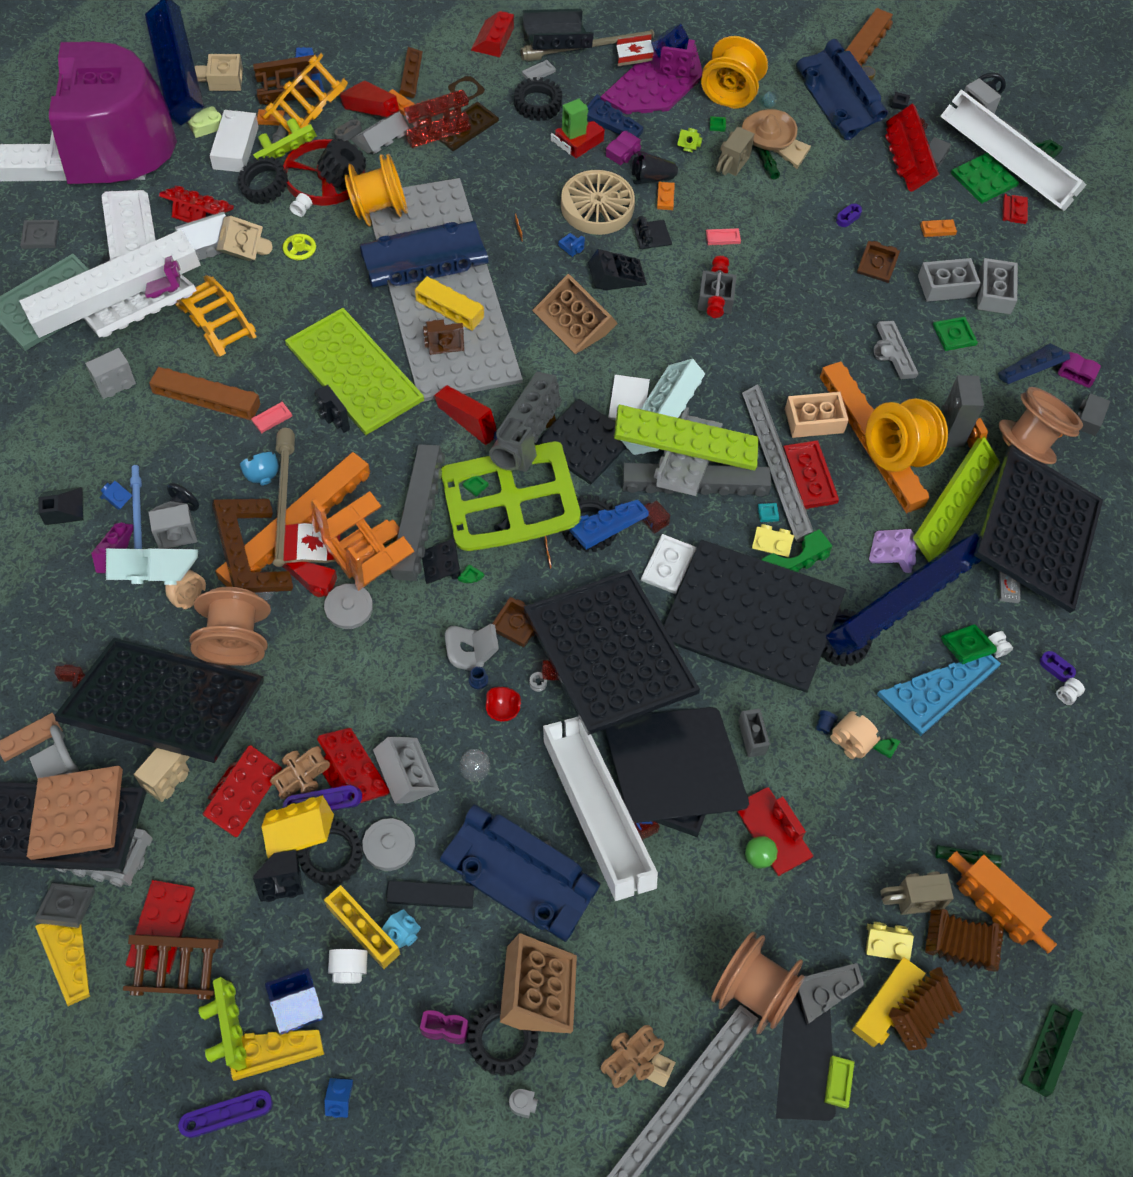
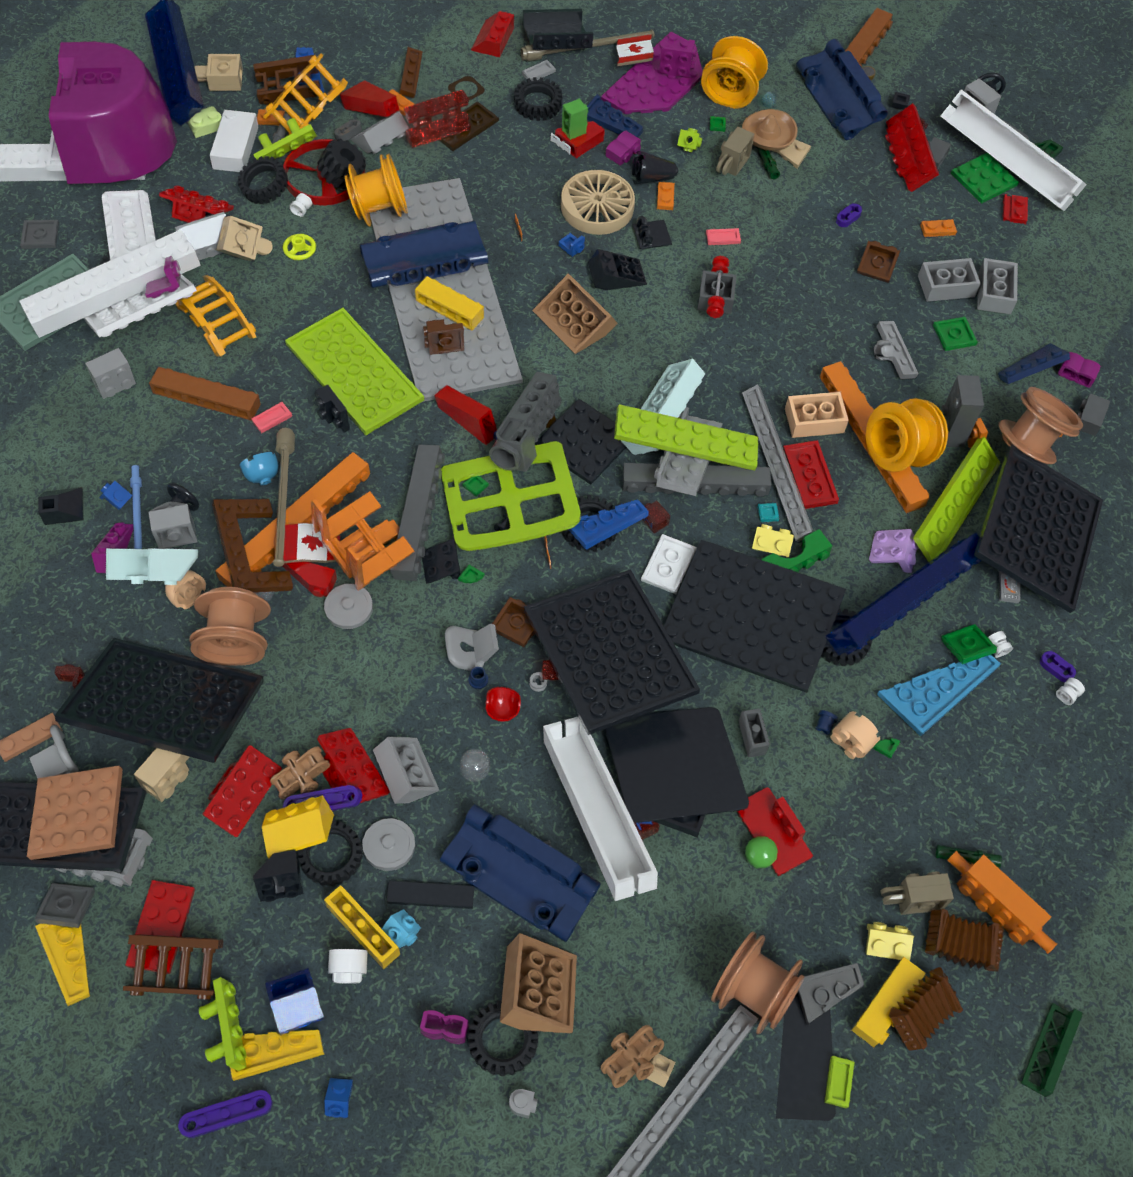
(628, 392): white tile -> none
(673, 37): clear blue slope -> none

